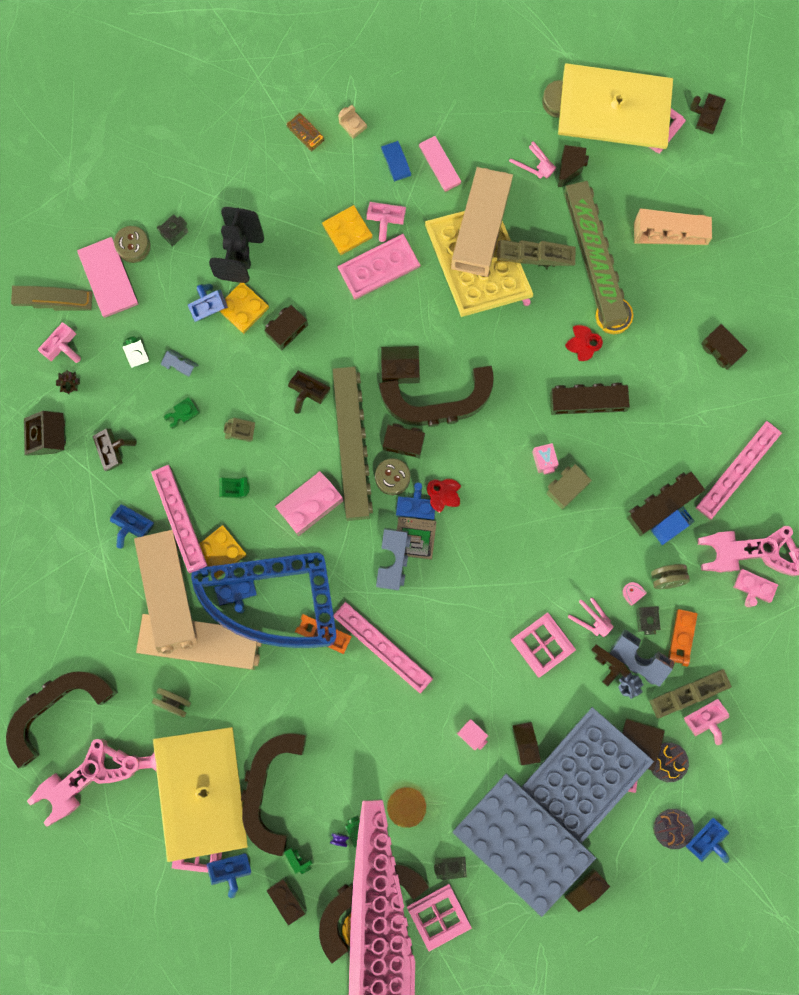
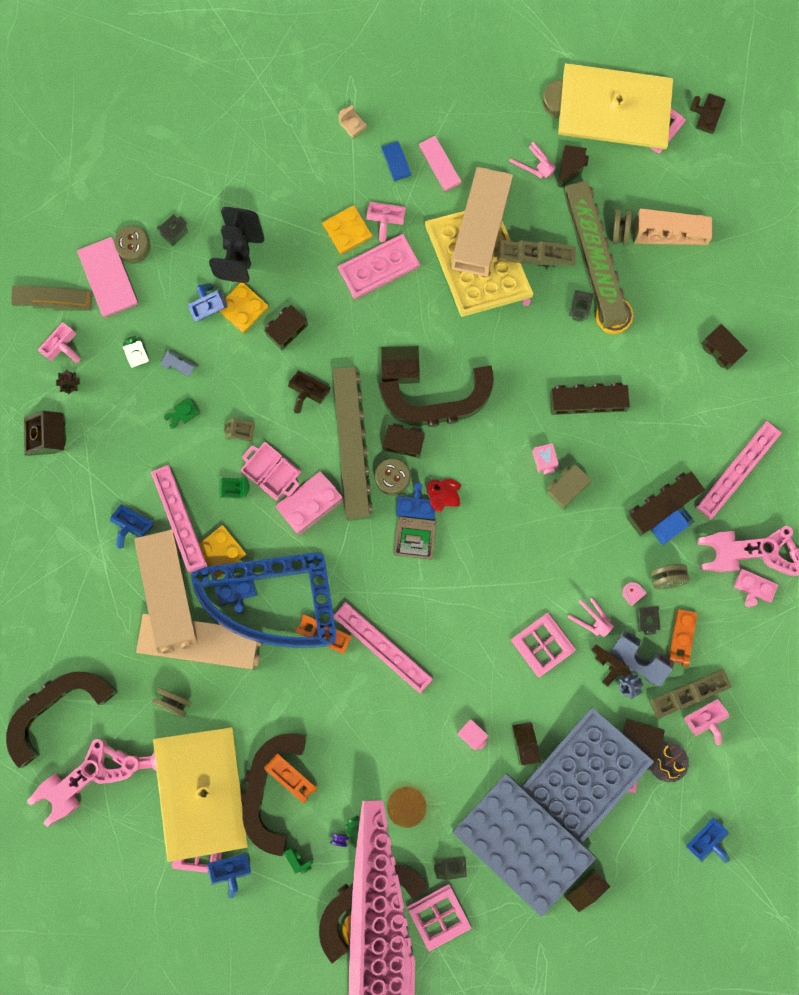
(108, 448): plate -> none
(264, 467): none -> bright pink piece
(286, 901): dark brown brick -> none
(290, 777): none -> orange plate
(305, 132): clear orange tile -> none
(391, 576): sand blue arch -> none
(581, 342): red plate -> none
(583, 300): none -> clear smoke brick
(622, 227): none -> olive head
(673, 828): tile -> none

